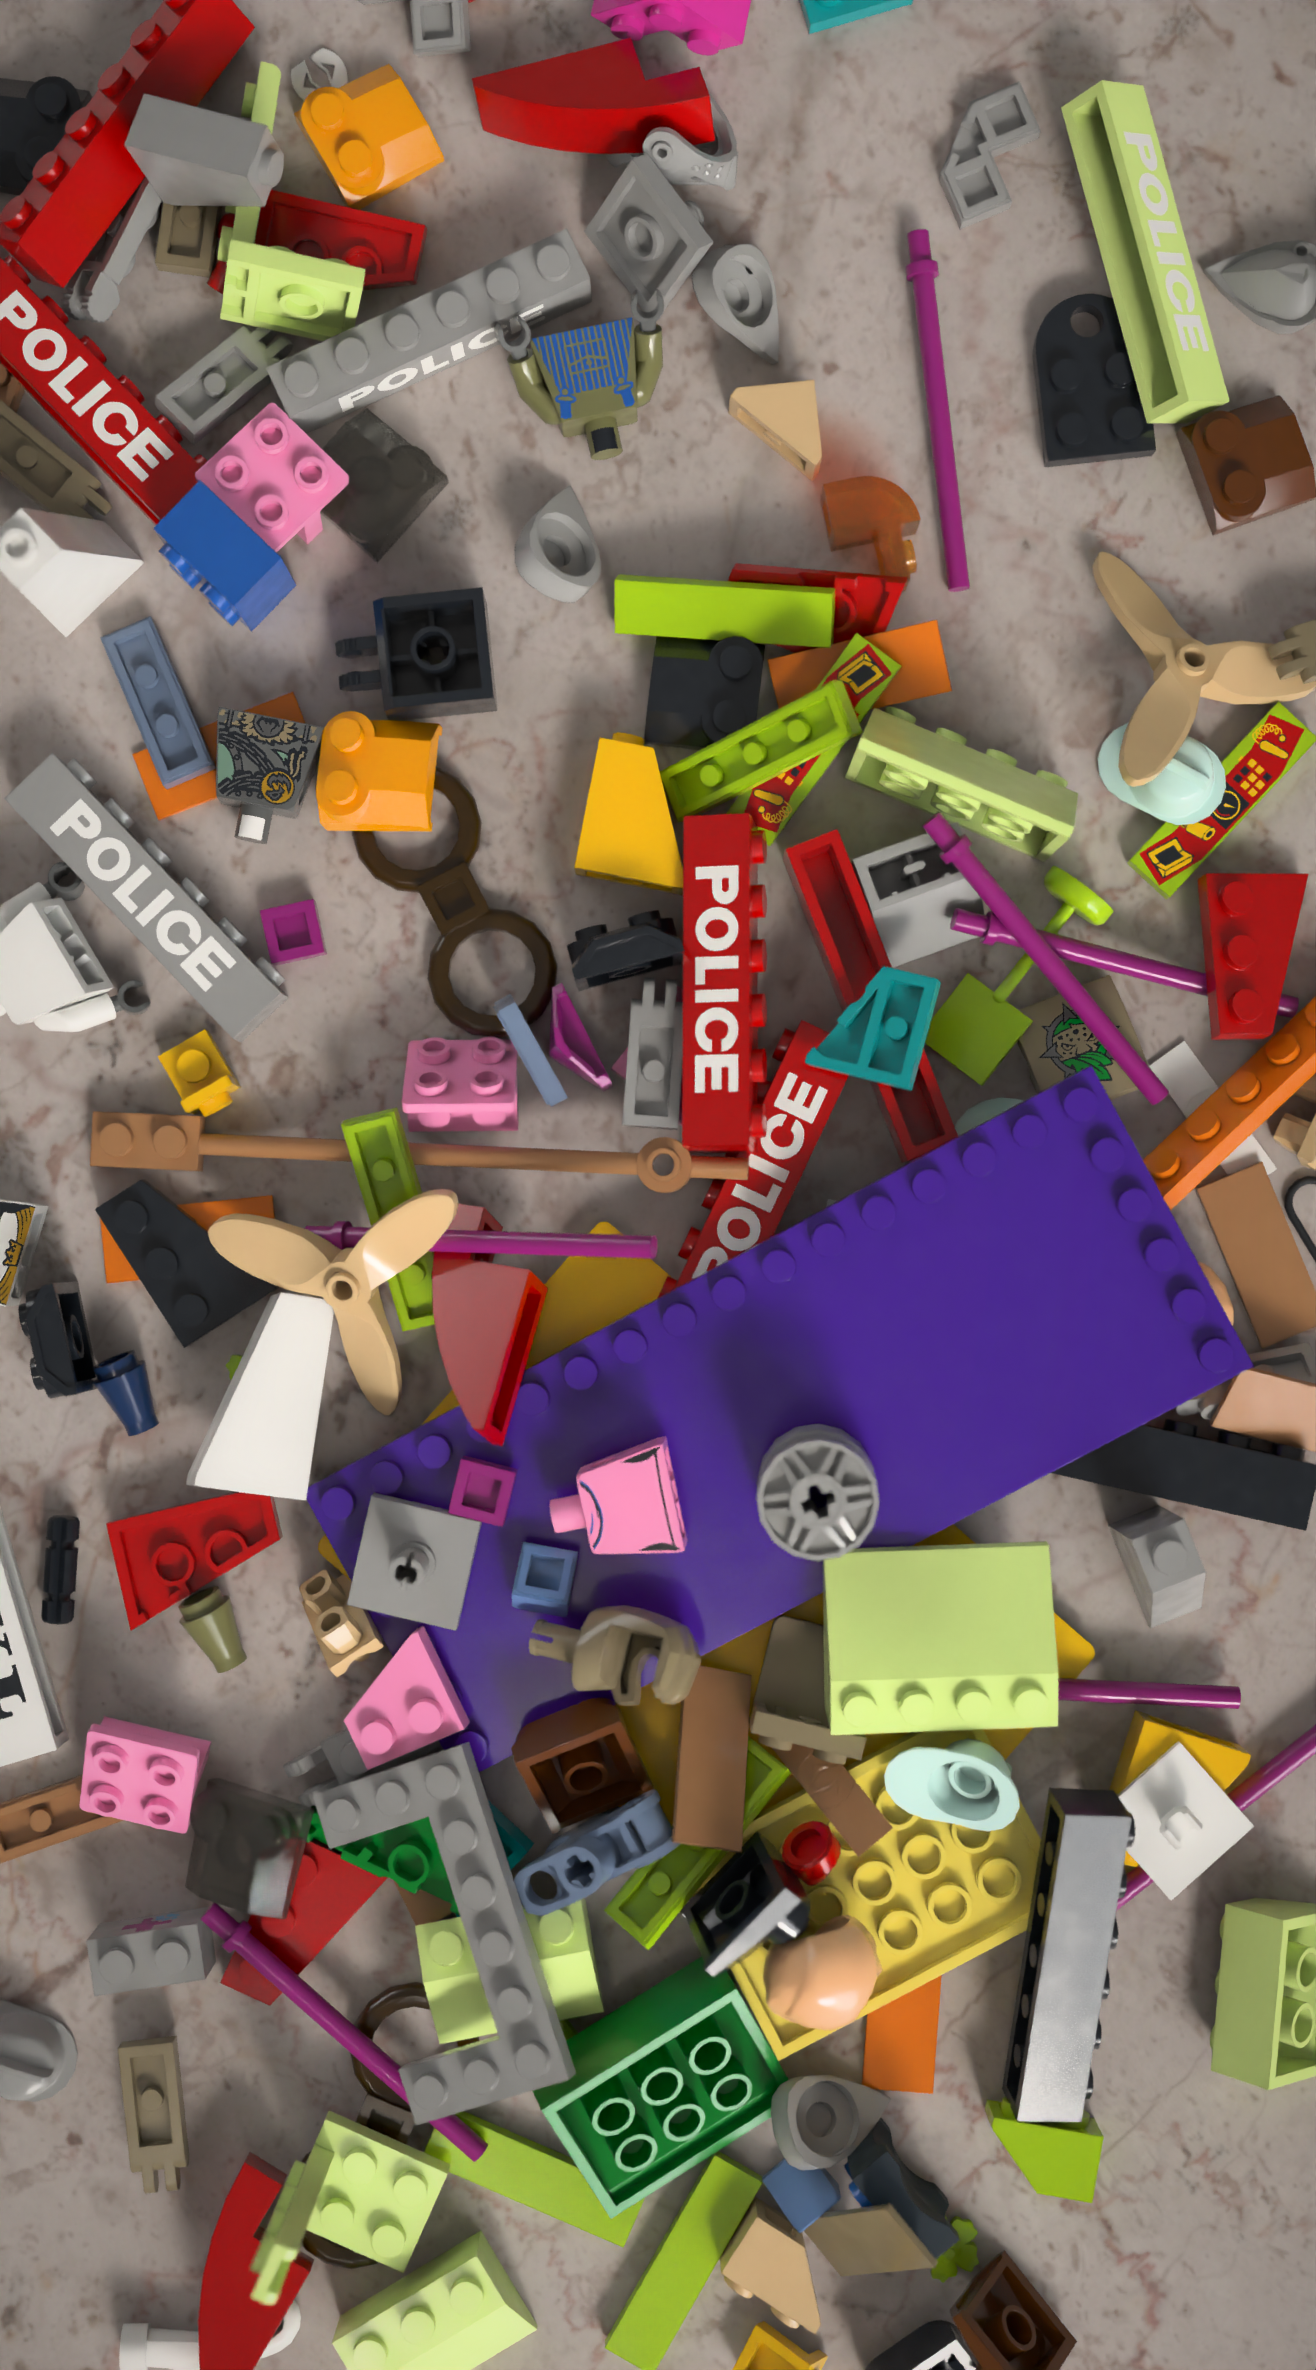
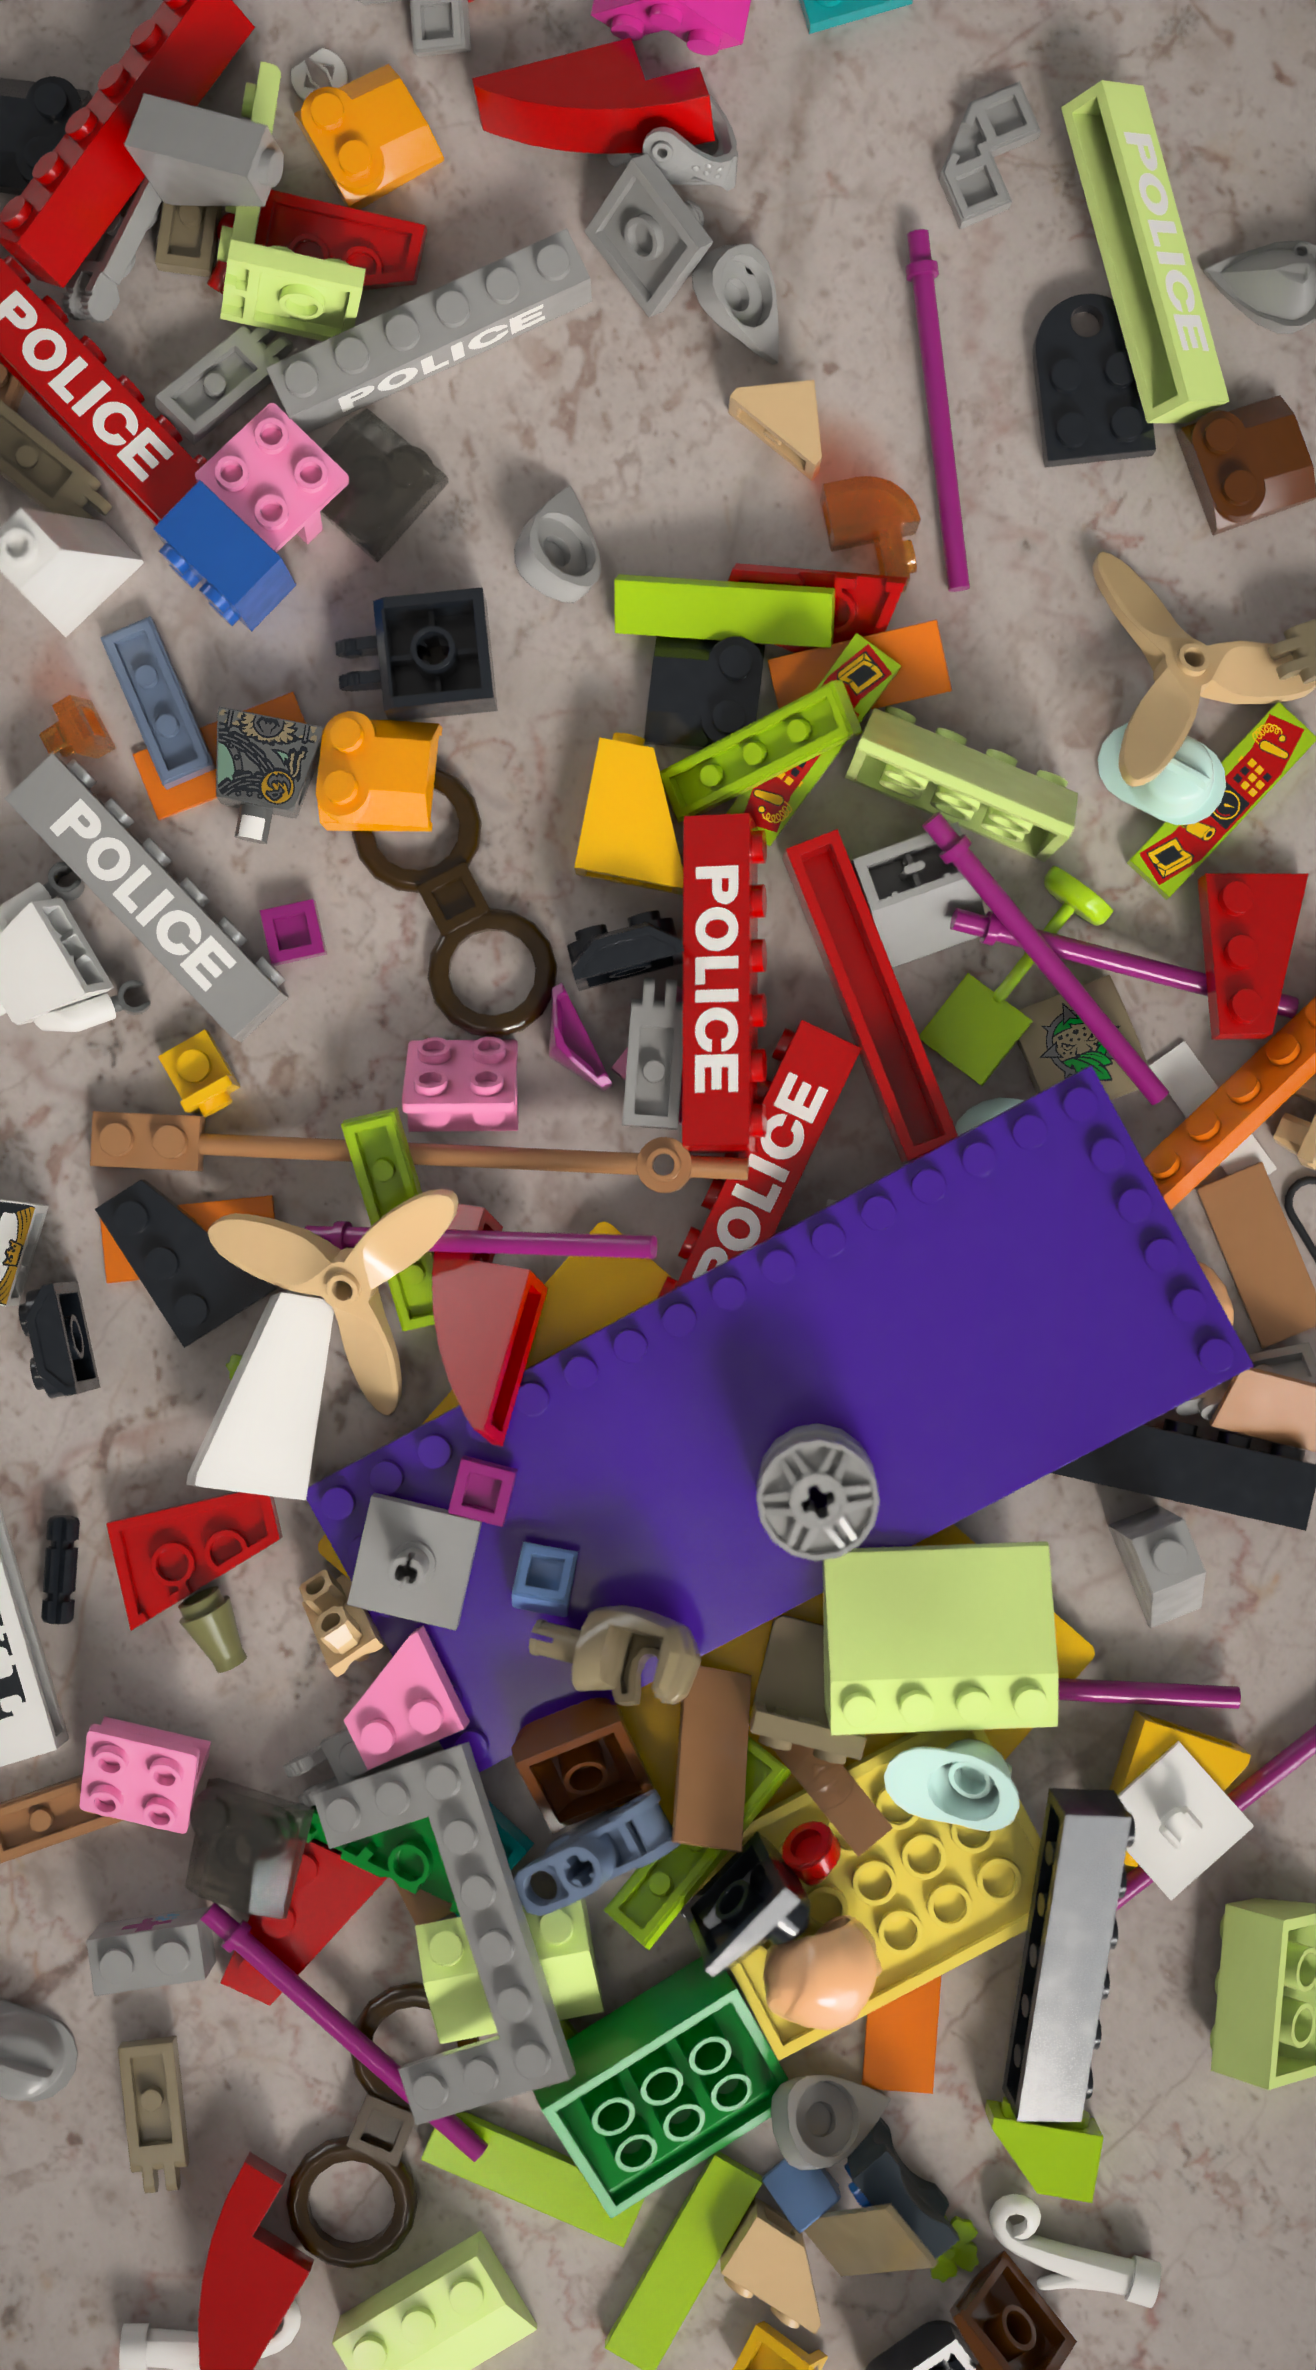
(77, 730): none -> clear orange tile
(127, 1390): dark blue cone -> none
(353, 2192): yellowish green bracket -> none
(529, 1050): sand blue tile -> none
(590, 375): olive torso -> none
(626, 1503): bright pink torso -> none
(882, 1031): teal wing -> none
(1074, 2266): none -> white plant

